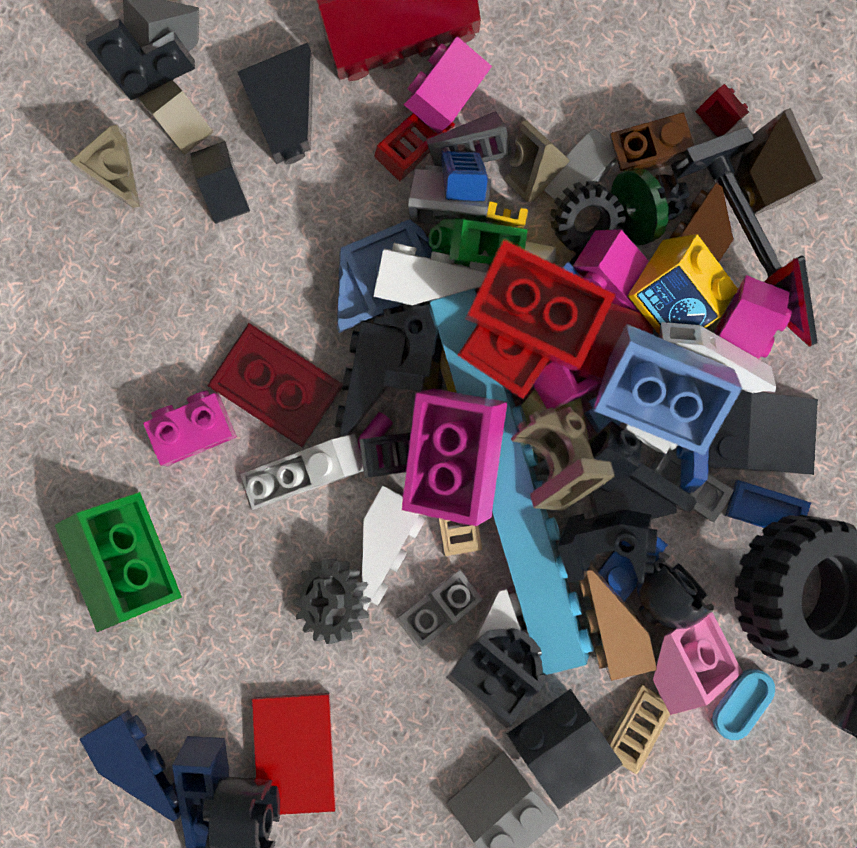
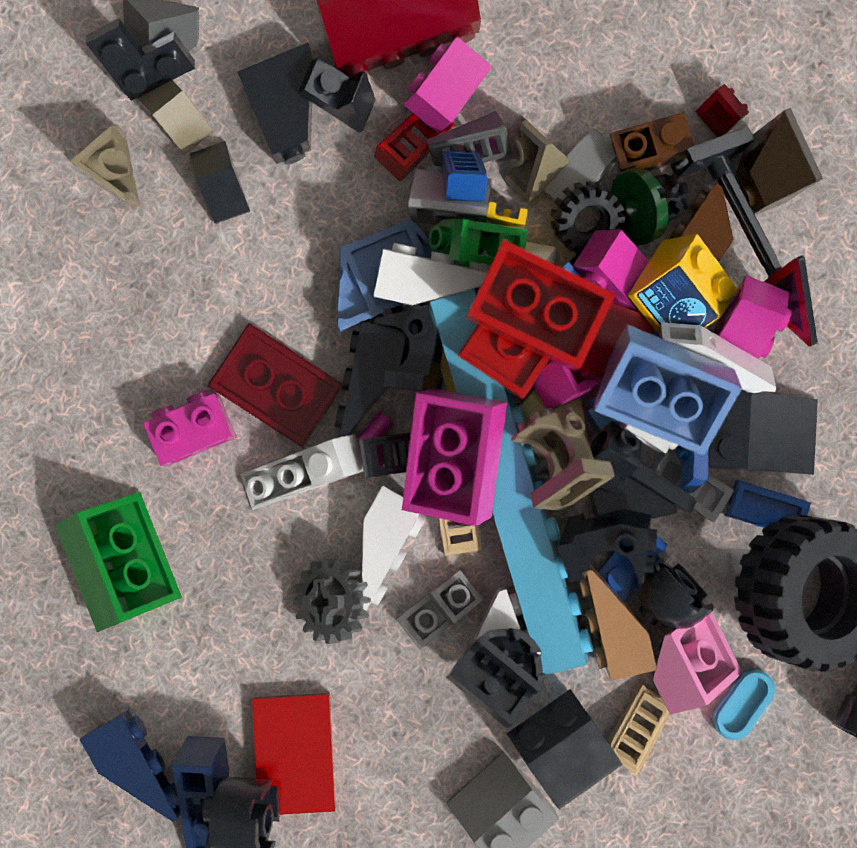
(339, 95): none -> black slope

